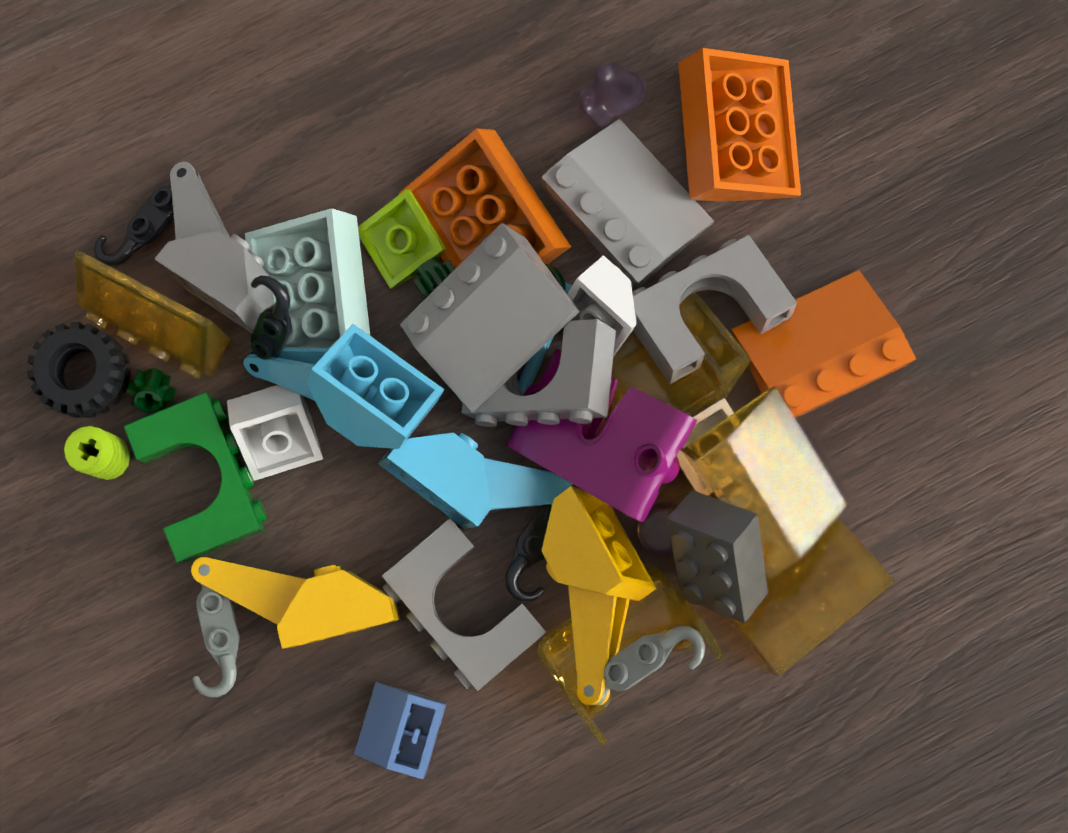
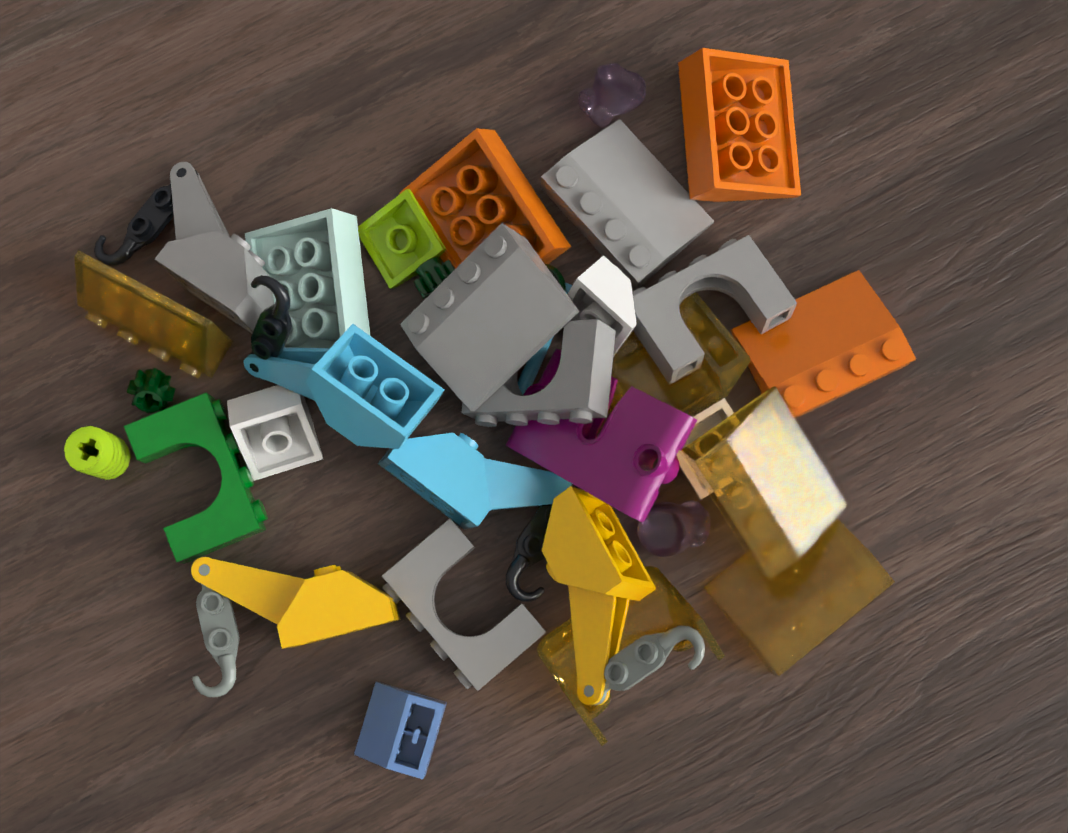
(58, 350): black tyre -> none
(718, 555): dark grey brick -> none

